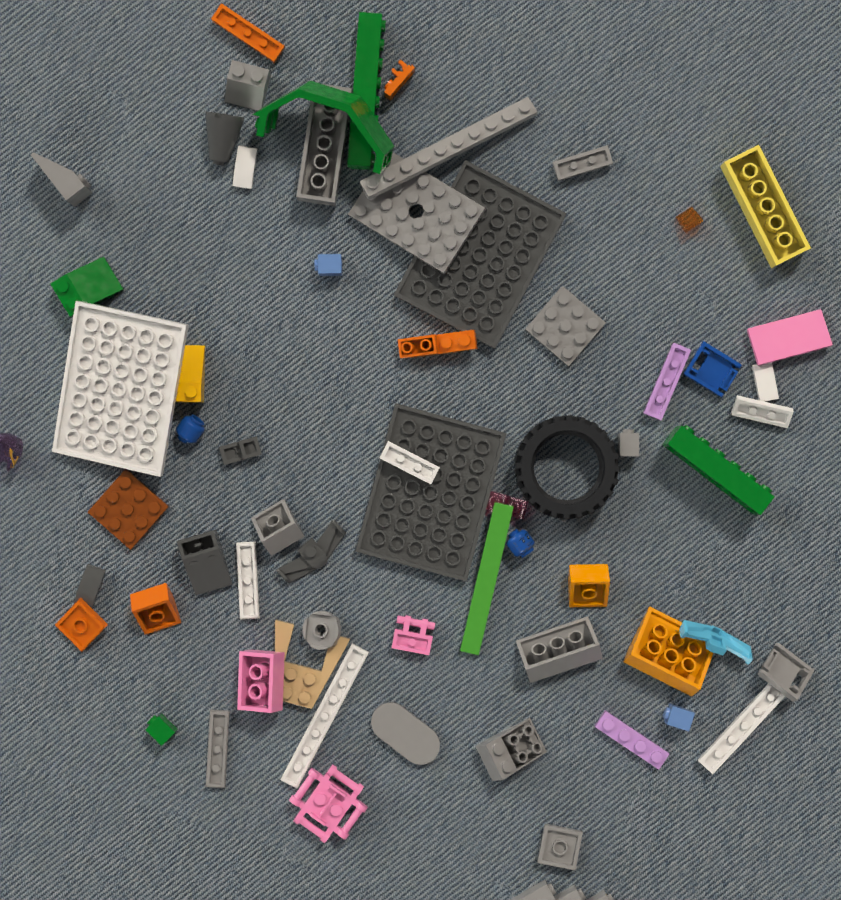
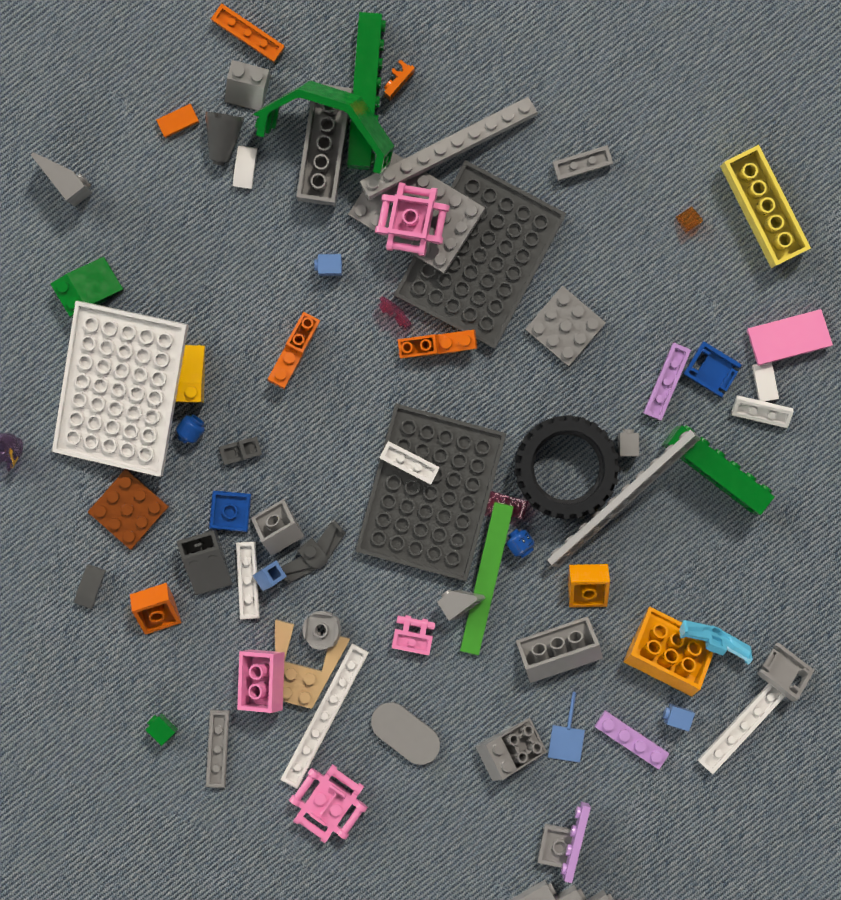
(81, 624): orange tile -> none
(177, 120): none -> orange tile
(230, 511): none -> blue tile
(269, 575): none -> medium blue brick
(294, 350): none -> orange slope
(390, 308): none -> clear pink slope
(411, 218): none -> bright pink brick
(458, 602): none -> light grey slope
(566, 741): none -> medium blue piece
(577, 834): none -> lavender plate
(627, 495): none -> light grey plate

